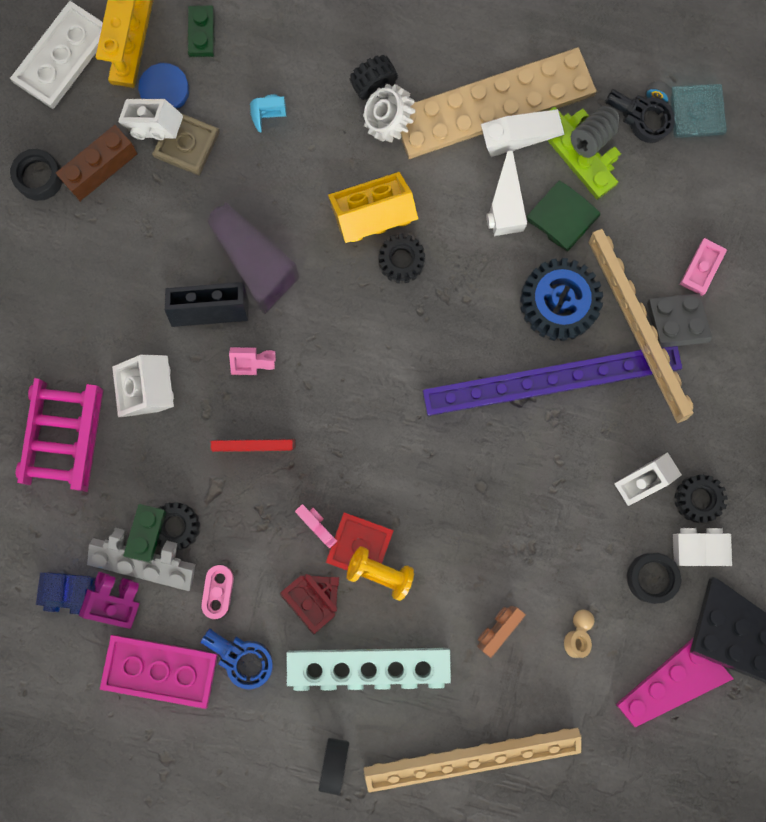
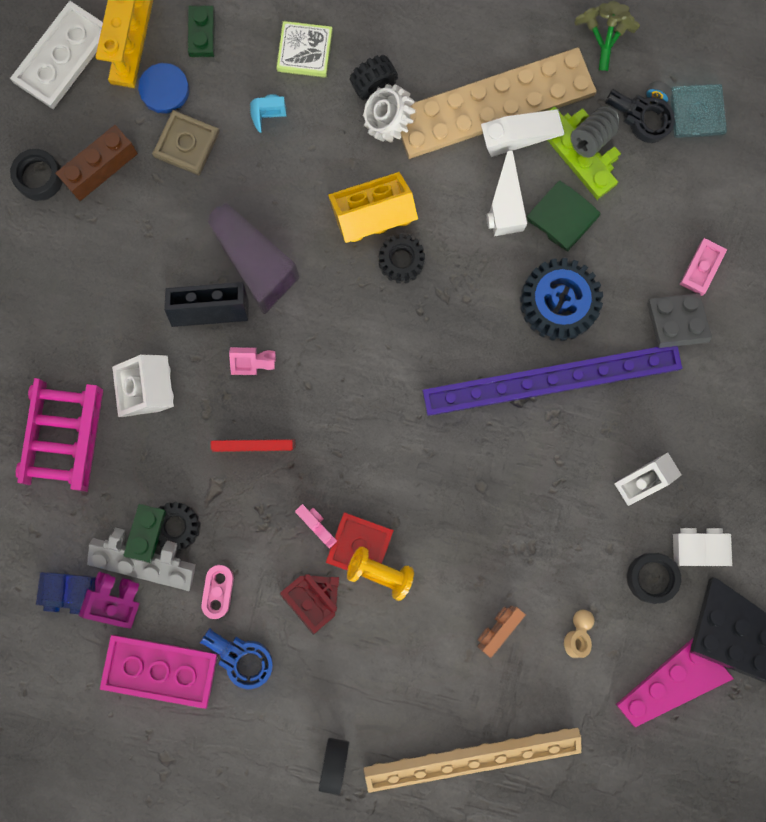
(150, 118): white brick -> none
(304, 49): none -> tile
(409, 657): light aqua brick -> none
(618, 16): none -> olive plant
(646, 335): tan plate -> none
(715, 492): black tyre -> none

